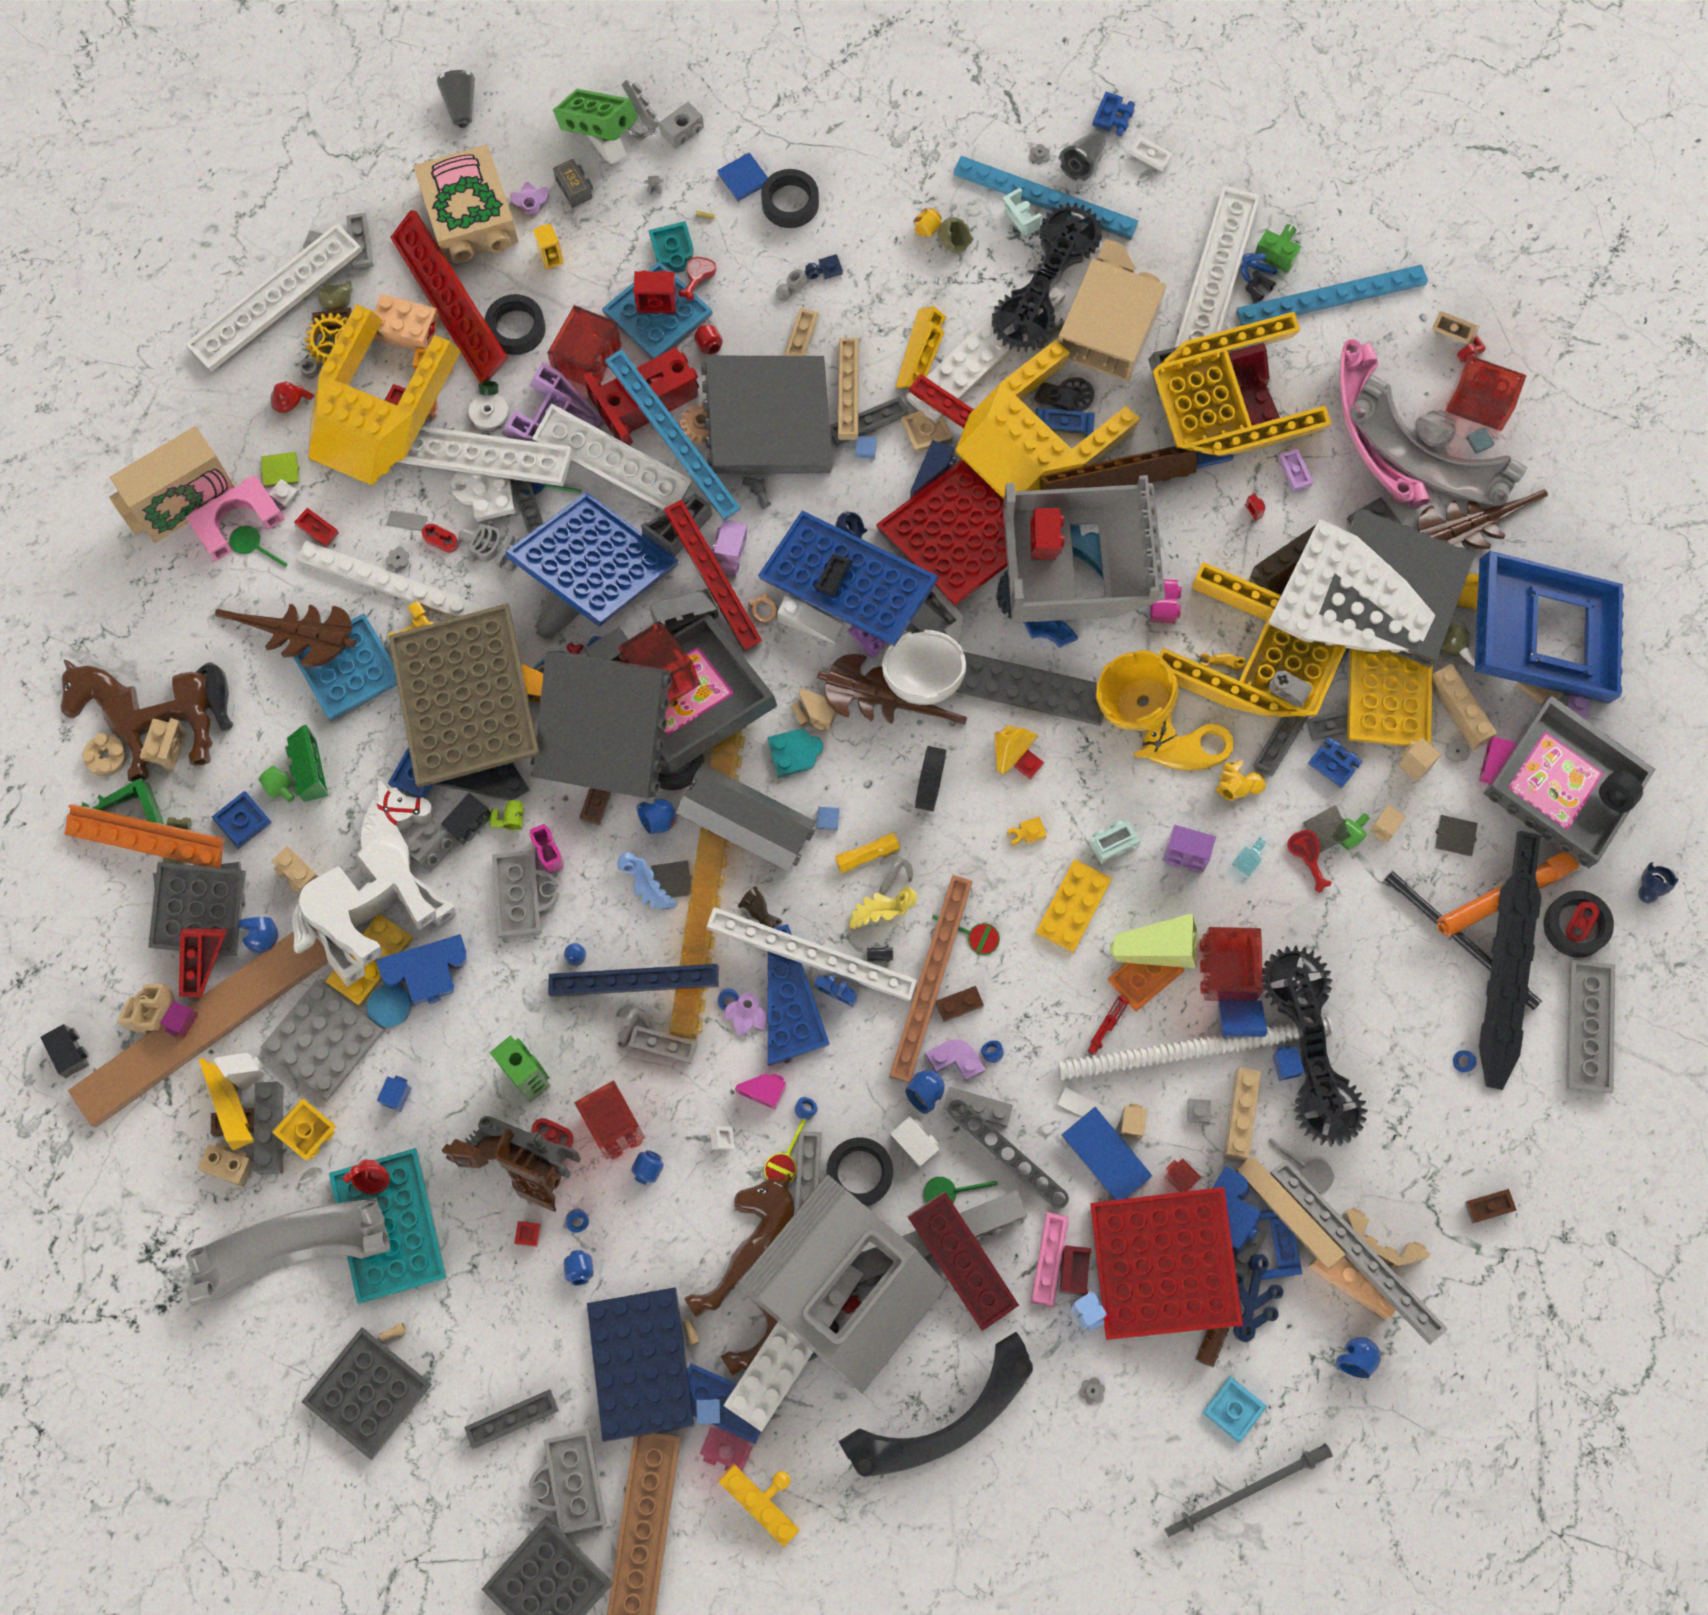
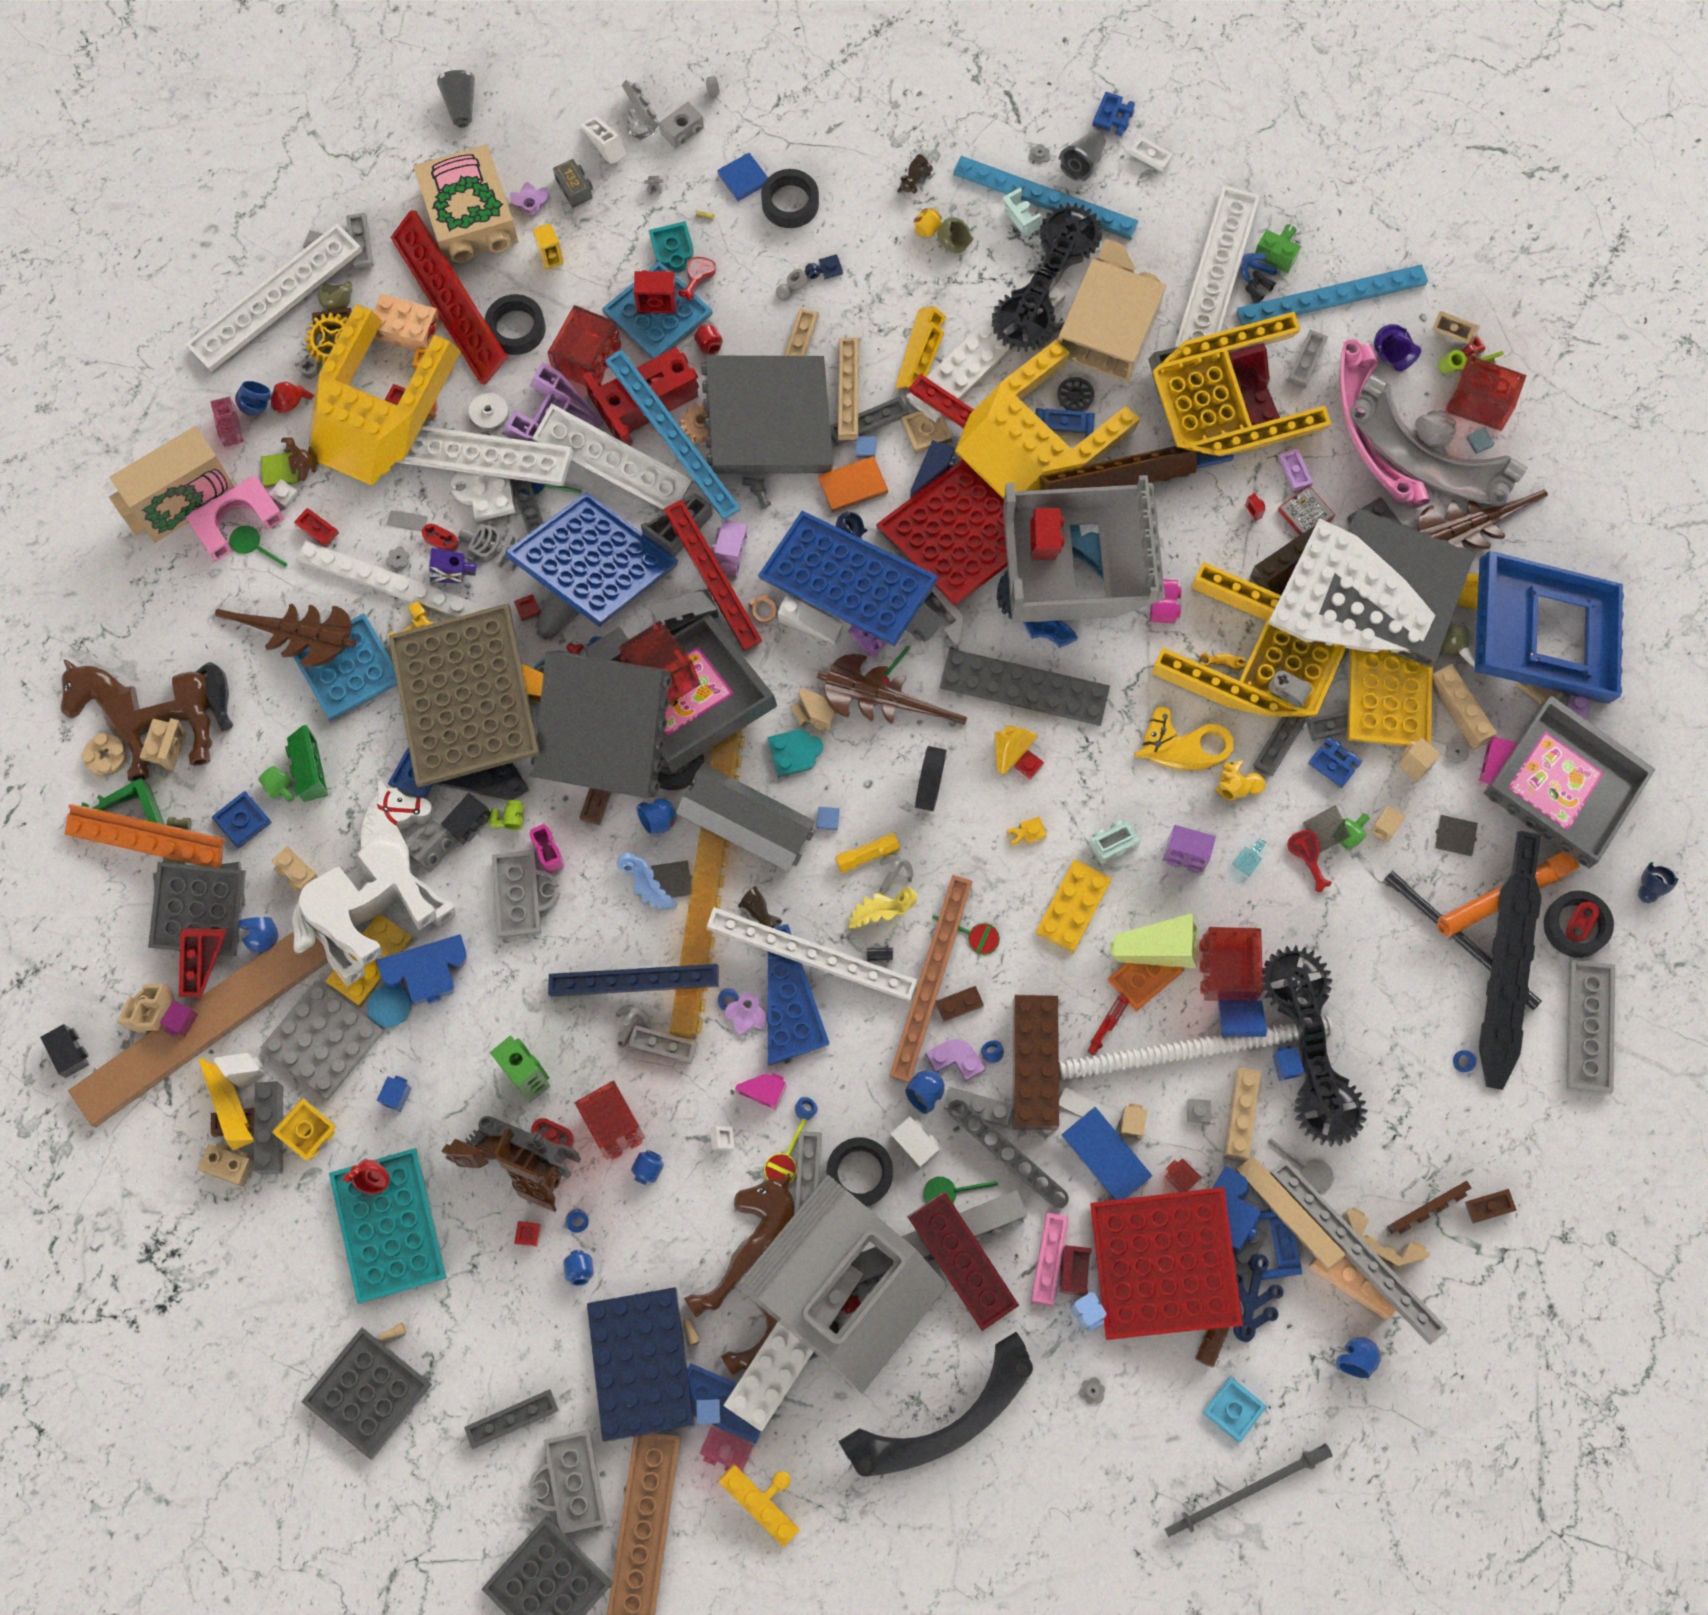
(227, 421): none -> clear pink brick
(252, 398): none -> blue helmet
(300, 459): none -> reddish brown piece
(319, 1231): light grey panel -> none
(449, 566): none -> dark purple torso
(488, 388): dark green tile -> none
(527, 607): none -> red plate
(575, 954): blue piece -> none
(595, 114): bright green brick -> none
(712, 85): none -> light grey tile
(833, 575): black plate -> none
(841, 992): blue hinge -> none
(853, 484): none -> orange tile
(917, 170): none -> dark brown animal
(924, 667): white piece -> none
(1035, 1062): none -> reddish brown brick
(1056, 396): black plate -> none
(1134, 678): yellow piece -> none
(1305, 510): none -> tile
(1307, 358): none -> light grey plate
(1396, 346): none -> dark purple helmet
(1438, 1204): none -> reddish brown plate
(1455, 360): none -> lime door
(1621, 791): black tyre -> none

